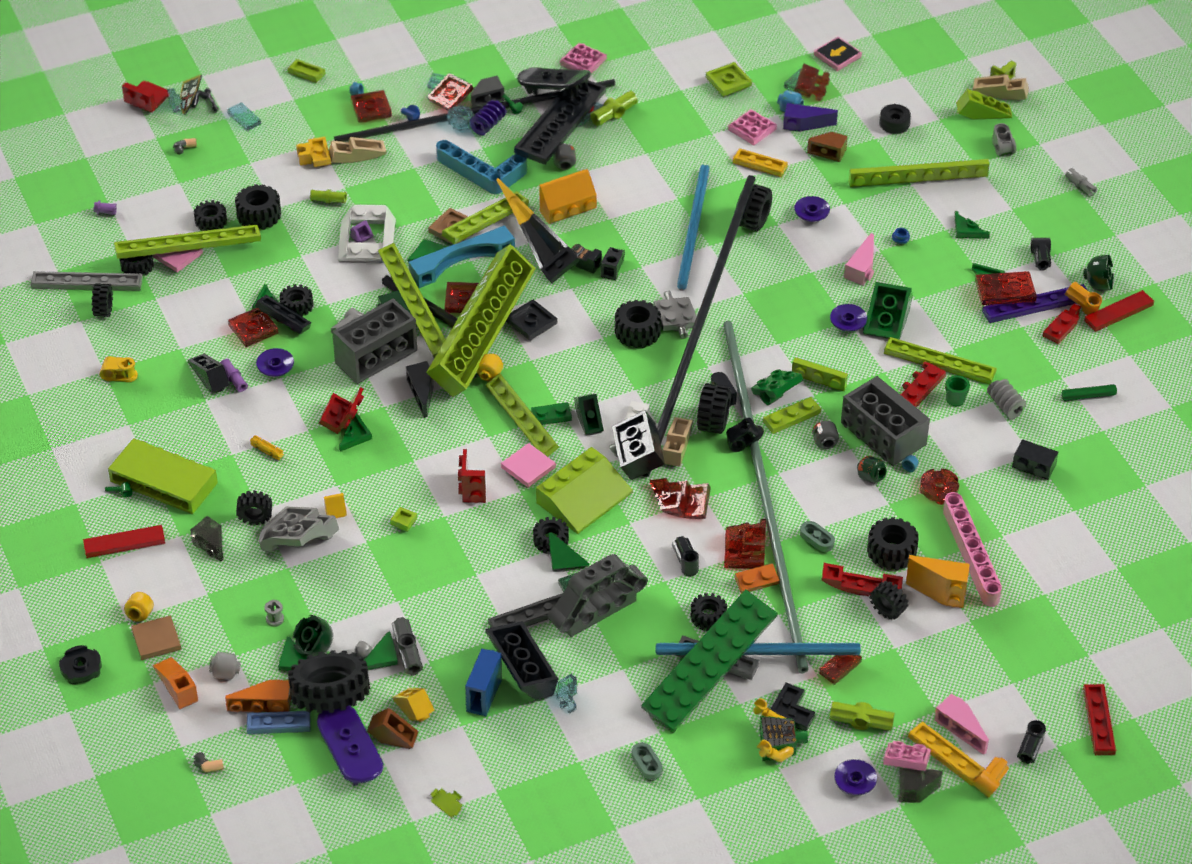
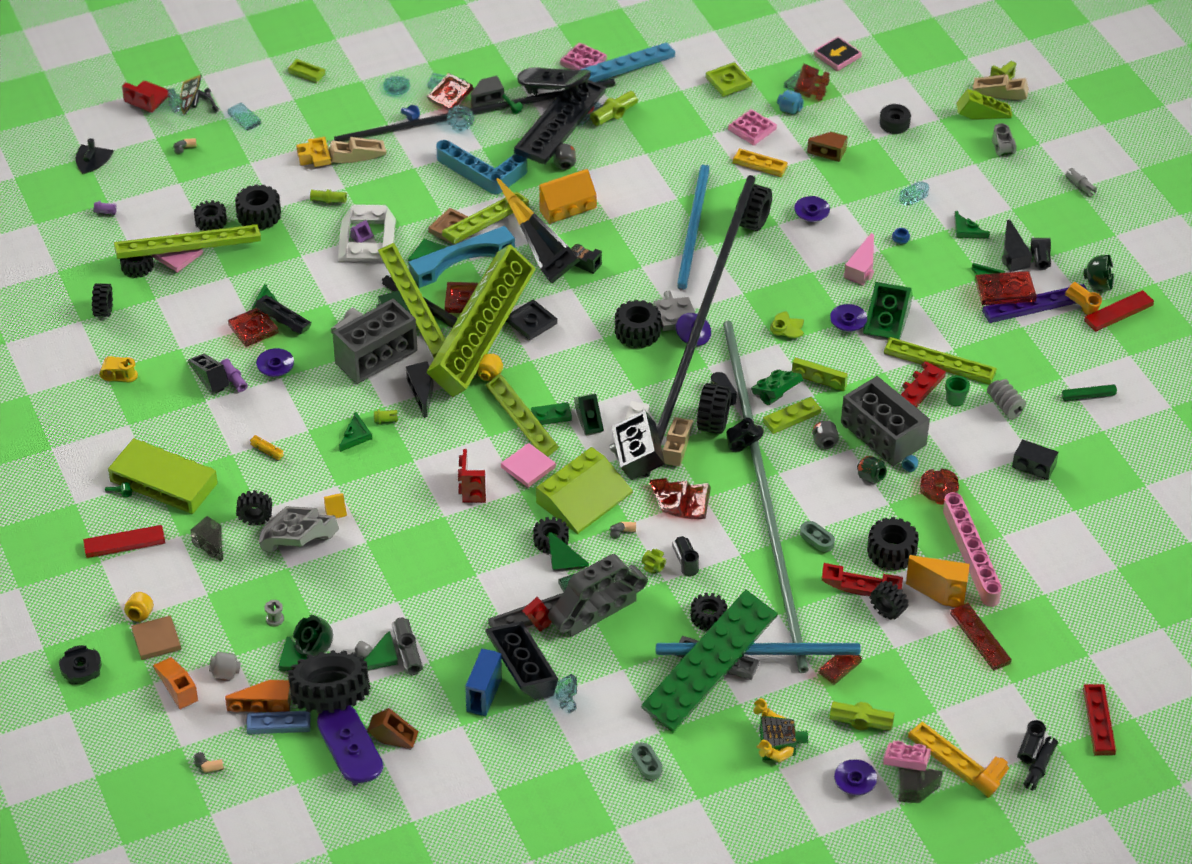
(85, 280): light grey tile -> none
(91, 157): none -> black shield
(297, 293): black tyre -> none
(339, 410): red bracket -> none
(356, 88): dark azure plate -> none
(371, 106): clear red plate -> none
(385, 416): none -> lime pin
(398, 89): none -> clear light blue gear
(403, 519): lime plate -> none
(414, 703): yellow slope -> none
(447, 801): lime piece -> none
(487, 117): dark purple piece -> none
(537, 614): none -> red plate
(612, 263): black leg -> none
(622, 526): none -> arm
(630, 62): none -> dark azure plate
(653, 561): none -> lime gear
(684, 327): none -> dark purple dish
(745, 545): clear red slope -> none
(757, 578): orange plate -> none
(787, 326): none -> lime plate
(788, 706): black plate -> none
(805, 117): dark purple slope -> none
(914, 193): none -> clear light blue beam
(919, 172): lime plate -> none
(959, 719): bright pink slope -> none
(980, 636): none -> clear red tile
(1016, 253): none -> black slope
(1037, 769): none -> black pin
(1063, 324): red hinge -> none

